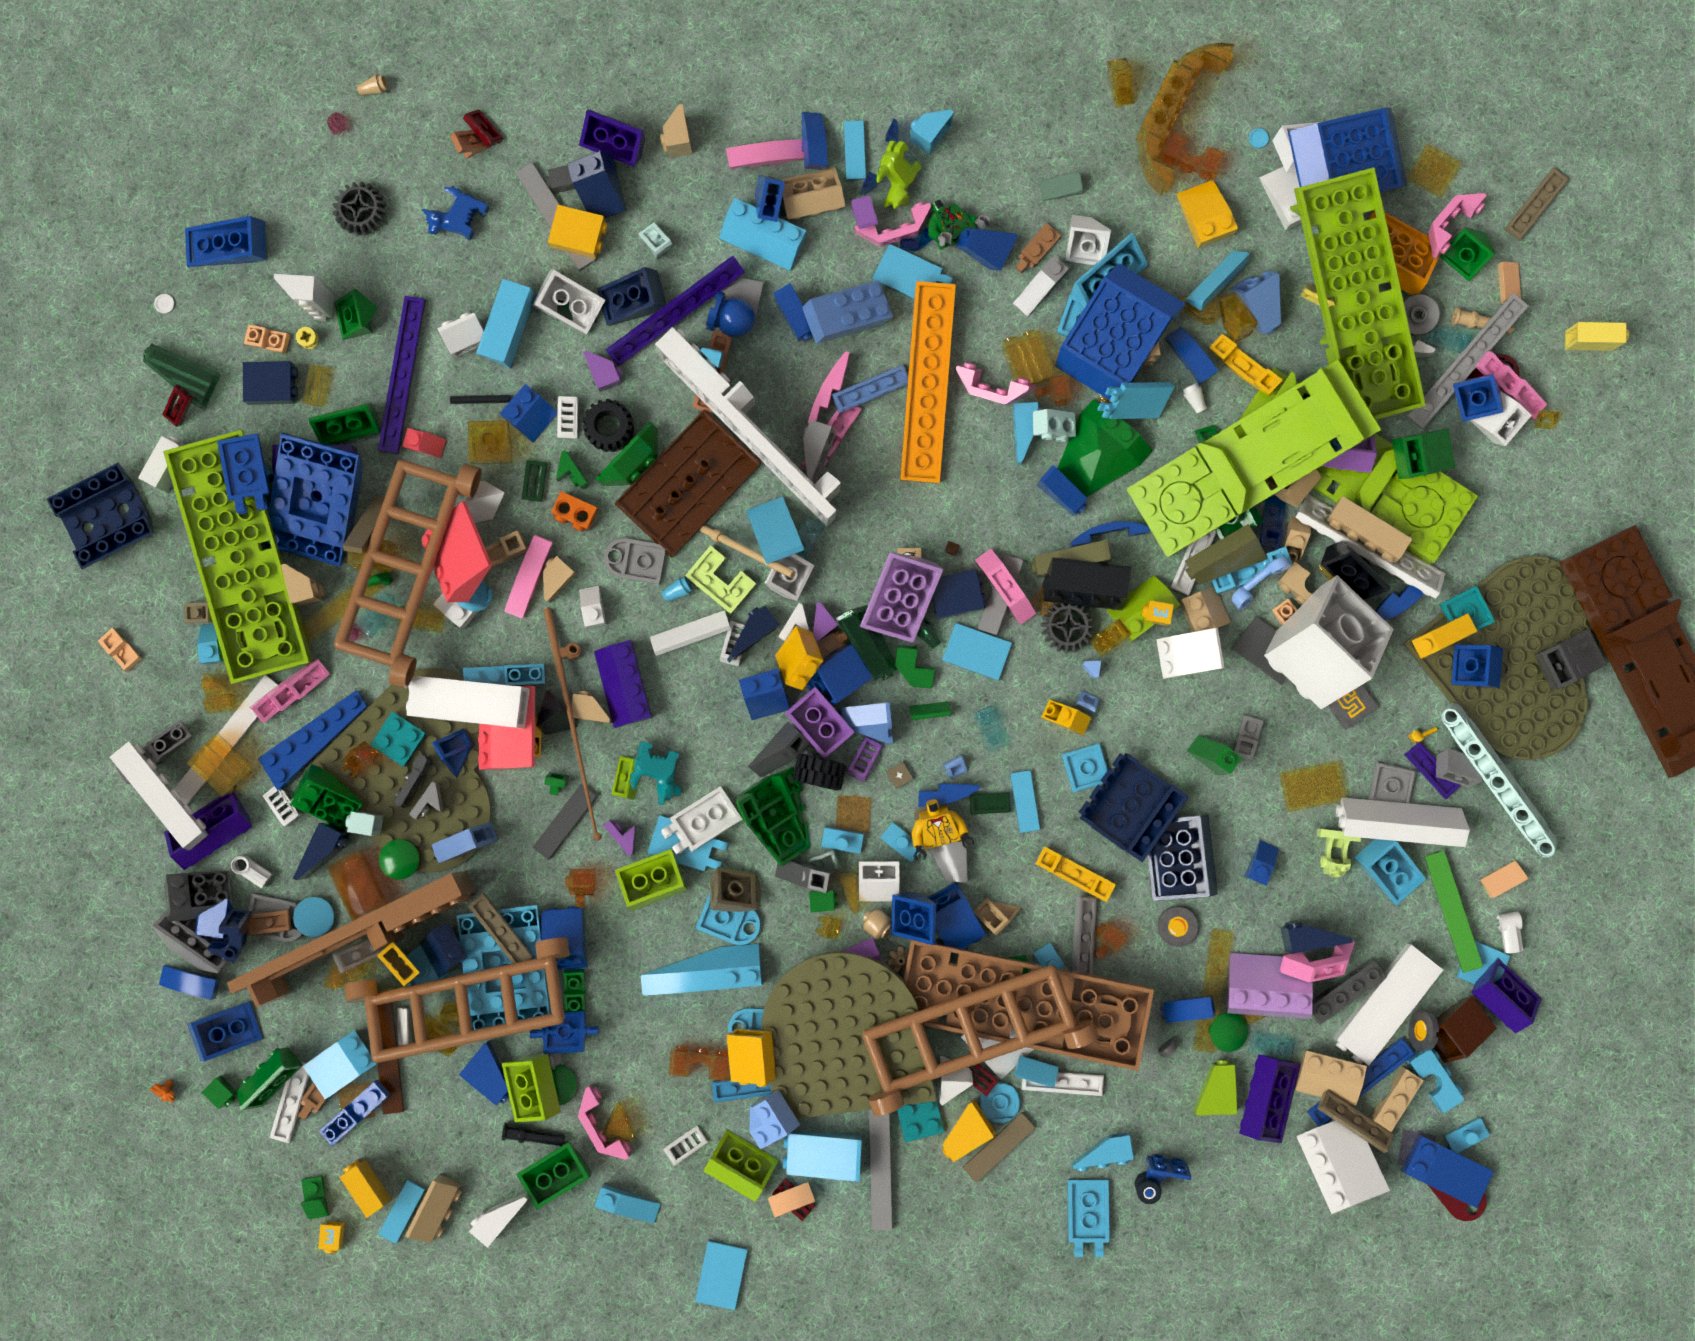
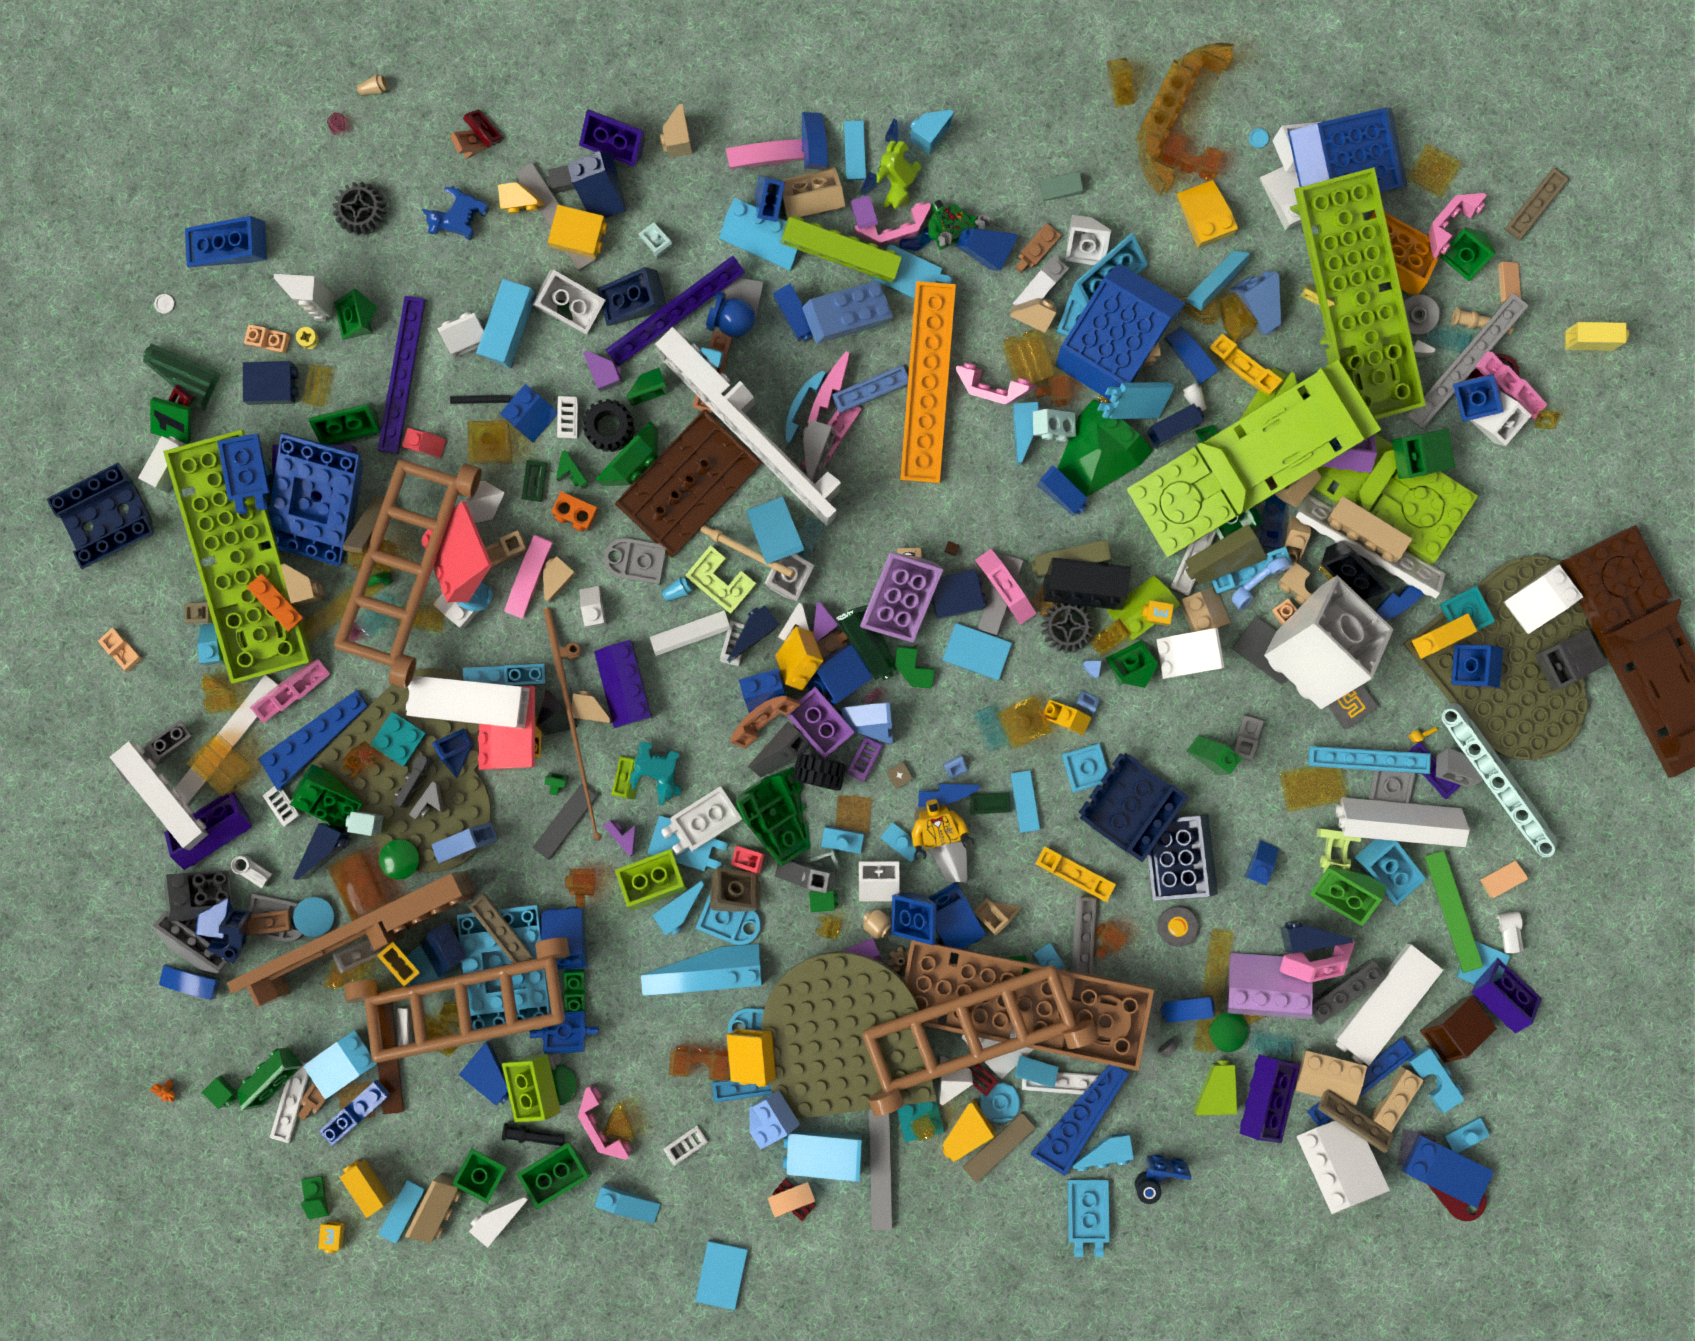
(170, 419): none -> green tile
(224, 1031): blue slope -> none
(275, 602): none -> orange plate
(479, 1175): none -> green slope
(516, 197): none -> yellow slope
(647, 387): none -> green slope
(676, 912): none -> medium azure slope
(741, 1165): lime slope -> none
(747, 730): none -> nougat slope
(748, 859): none -> coral slope
(814, 385): none -> medium azure slope
(840, 249): none -> lime brick
(850, 888): clear yellow slope -> none
(872, 696): none -> clear pink tile
(923, 1127): none -> clear yellow brick
(928, 634): clear green cone -> none
(930, 710): green slope -> none
(1024, 722): none -> clear yellow slope
(1035, 313): none -> tan slope
(1071, 1132): none -> blue wing
(1132, 528): blue slope -> none
(1133, 665): none -> green slope
(1175, 425): none -> dark blue brick
(1349, 893): none -> bright green slope
(1369, 759): none -> medium azure tile
(1423, 1030): flat silver tile -> none
(1543, 599): none -> white slope

